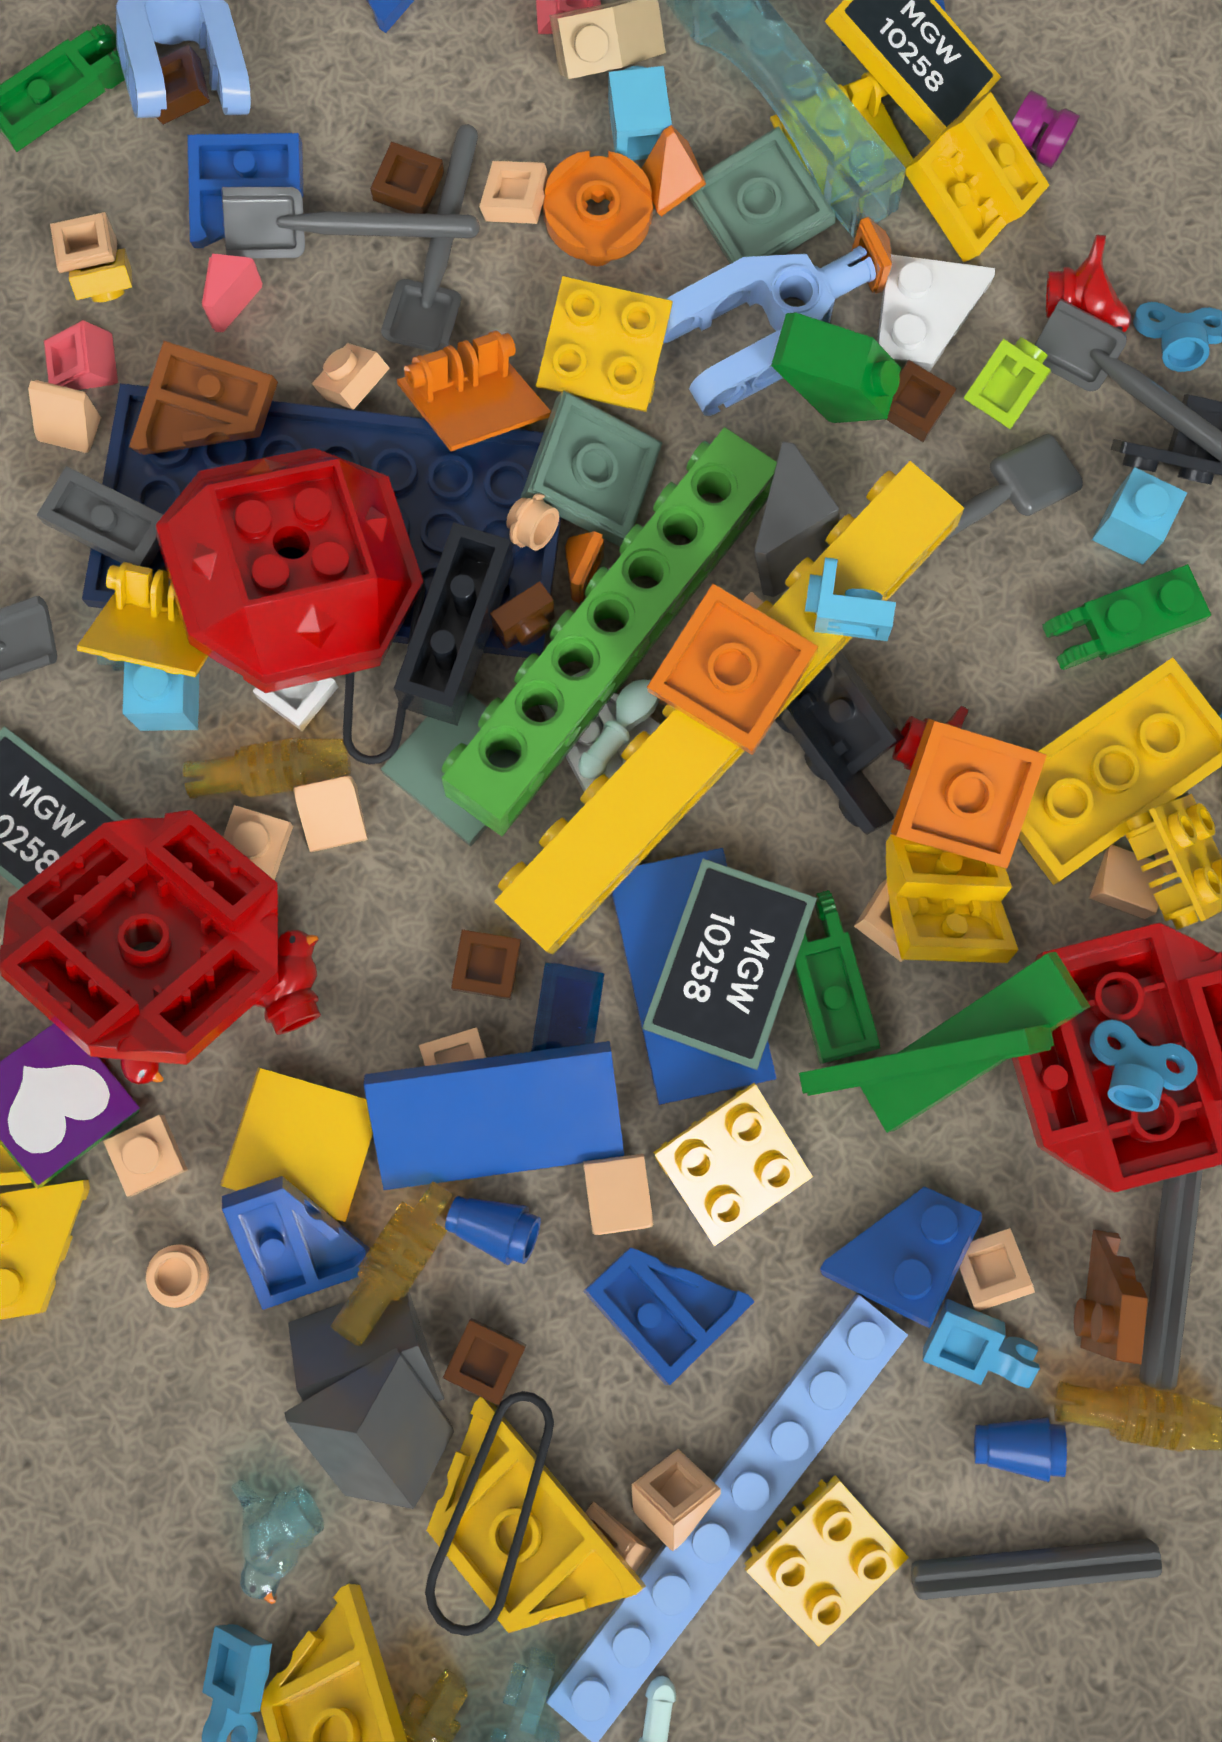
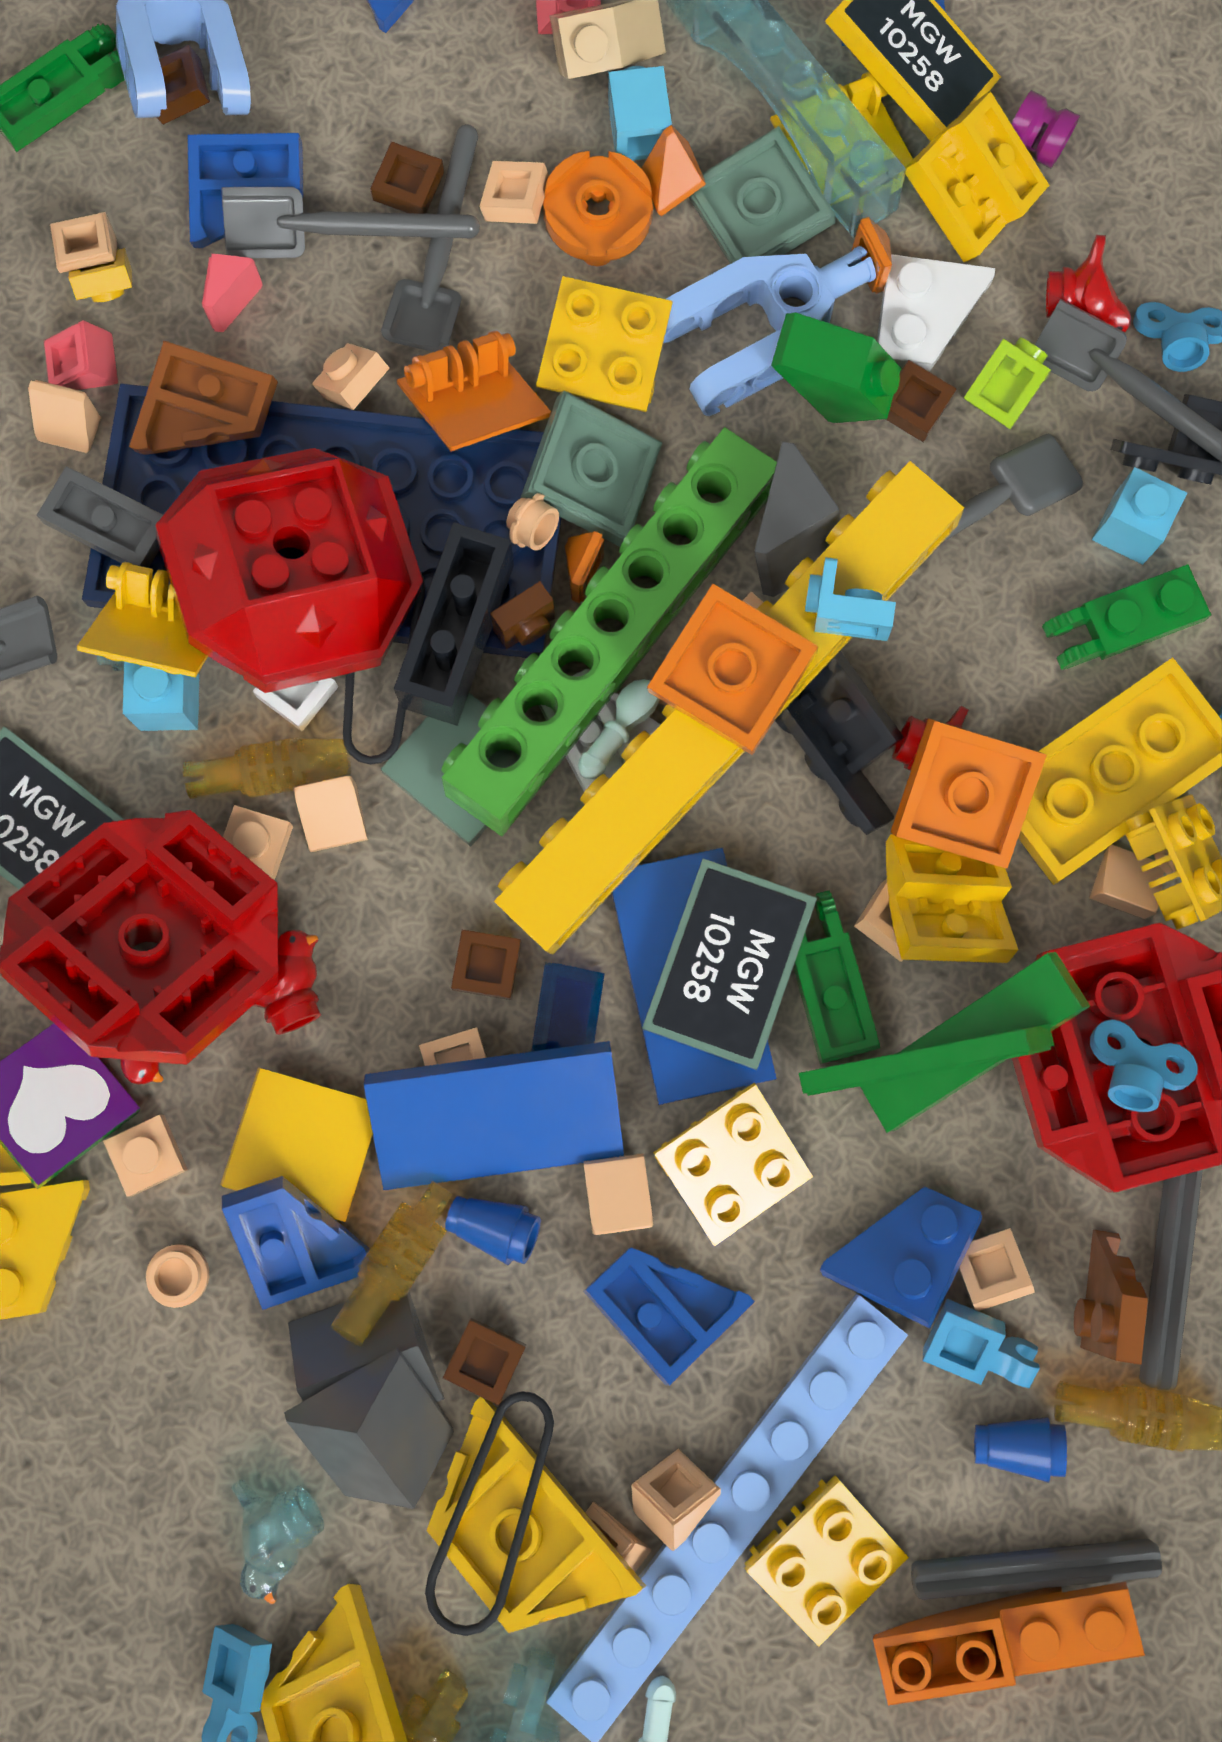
(1004, 1639): none -> orange slope

